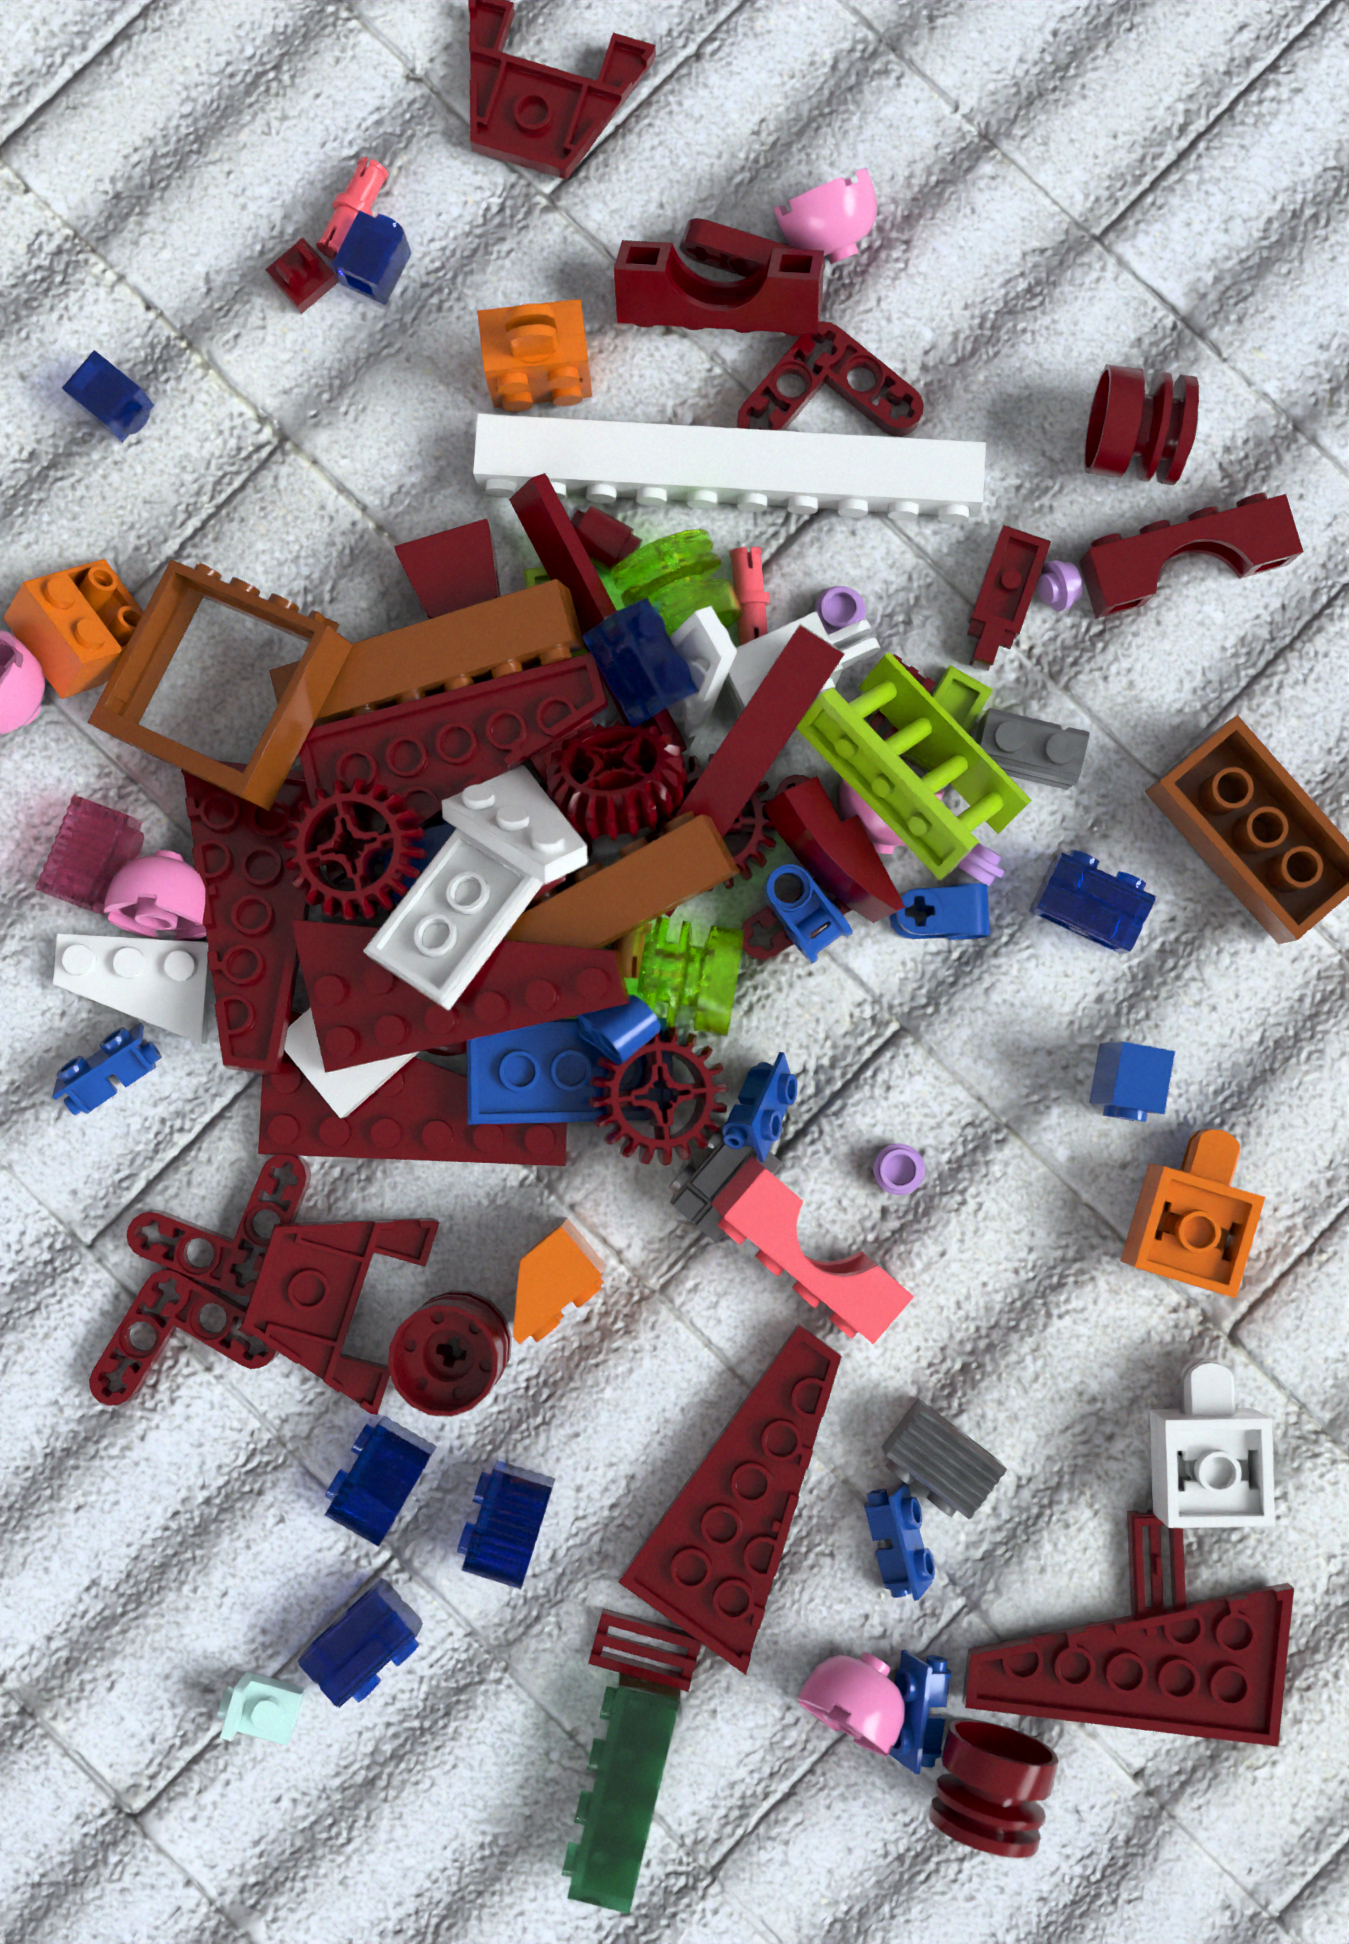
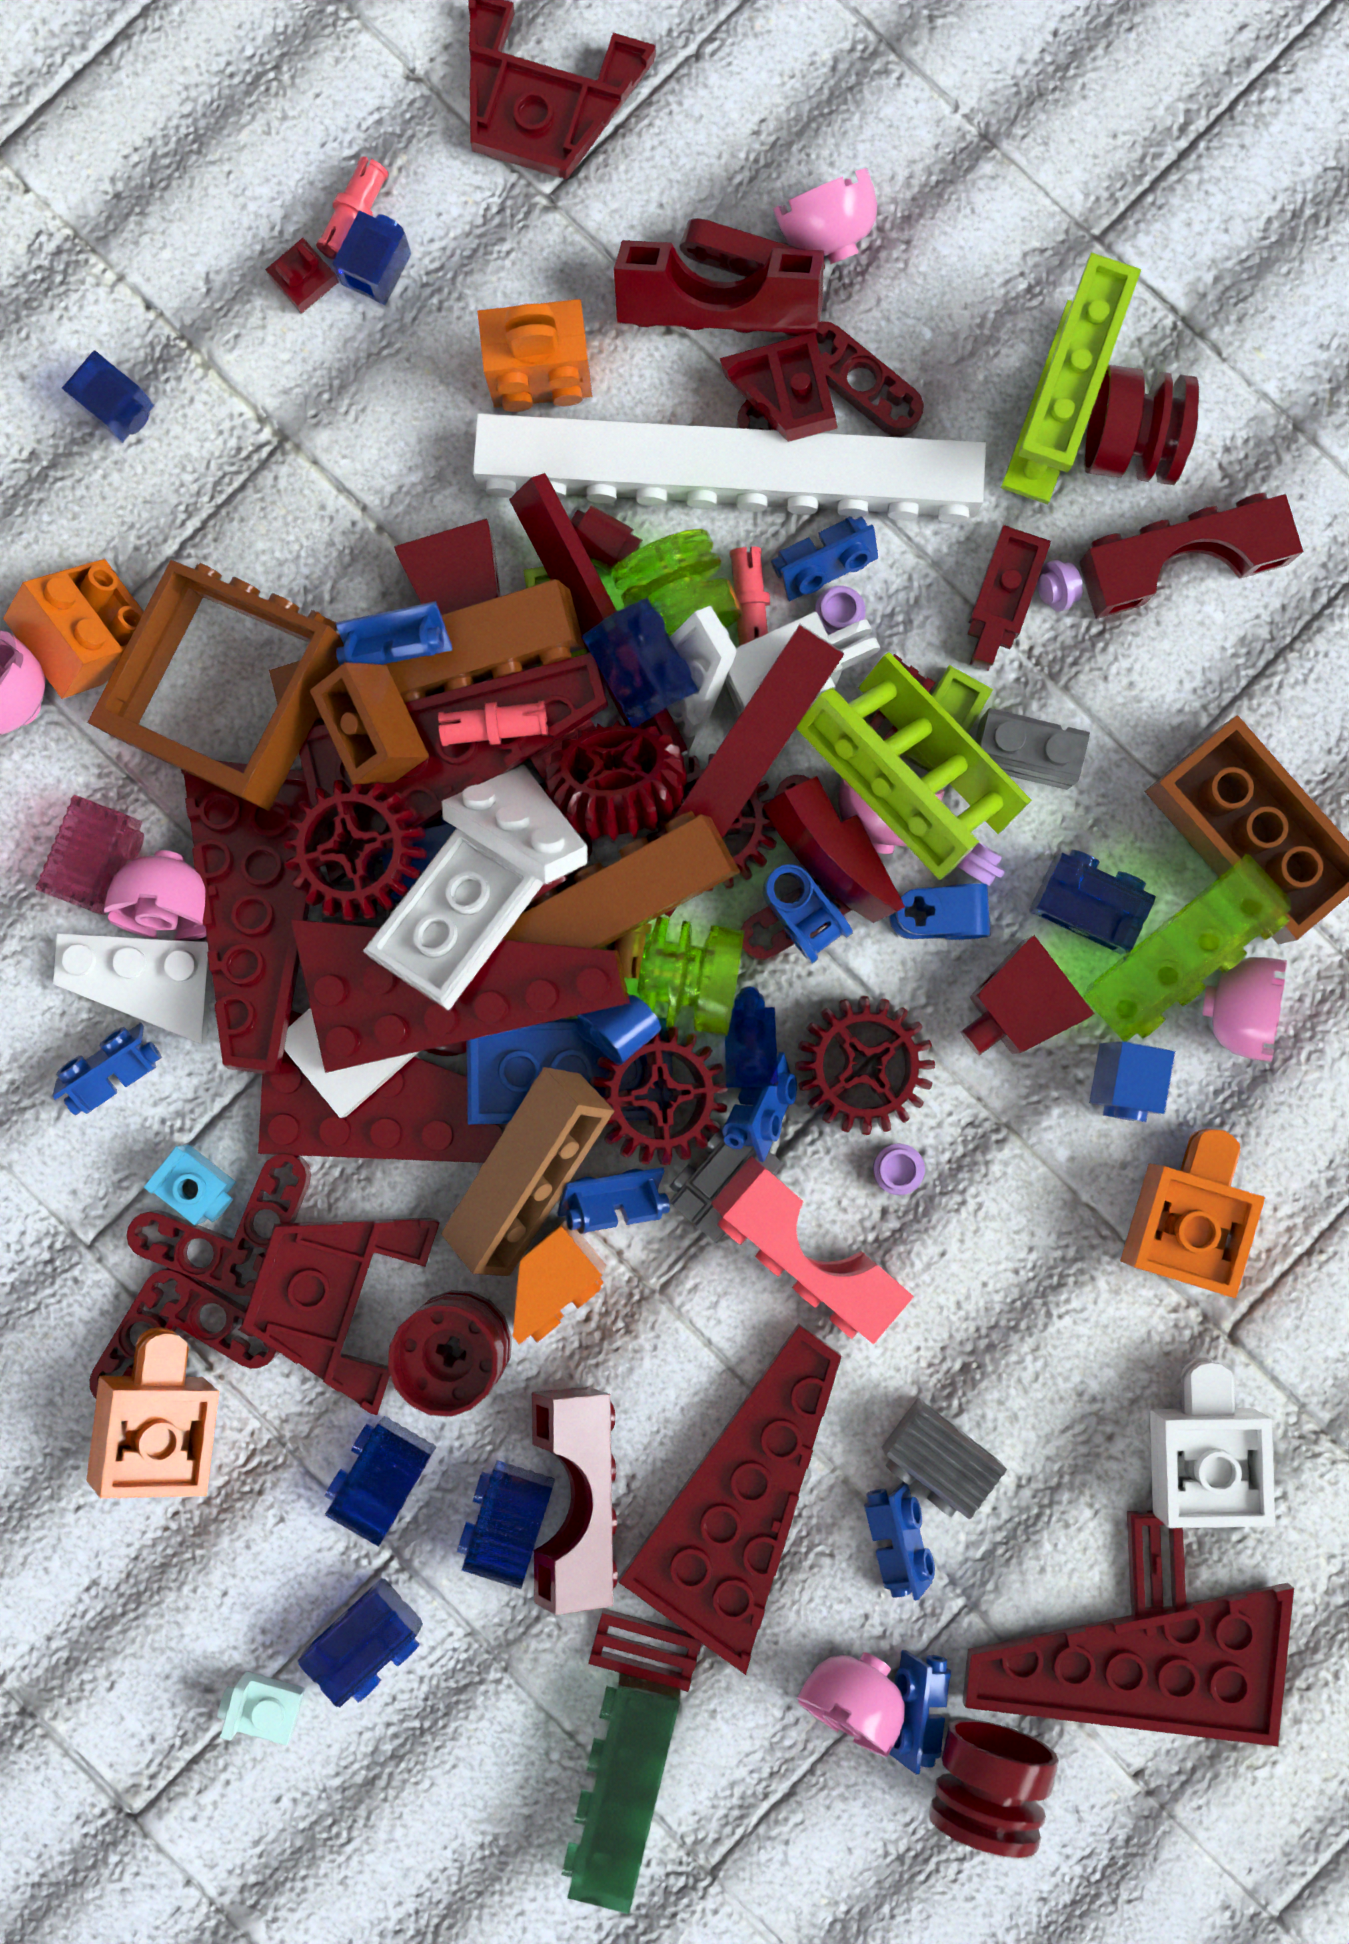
(153, 1426): none -> brick
(212, 1184): none -> medium azure brick
(369, 723): none -> dark orange brick
(393, 636): none -> blue hinge
(493, 723): none -> coral pin
(526, 1172): none -> medium nougat brick
(577, 1564): none -> arch
(592, 1202): none -> blue hinge
(751, 1042): none -> clear blue hinge
(785, 385): none -> dark red wing
(846, 549): none -> blue hinge
(900, 1039): none -> dark red gear
(1024, 1002): none -> dark red torso
(1071, 378): none -> lime fence
(1188, 948): none -> clear neon green brick
(1247, 1007): none -> bright pink cylinder

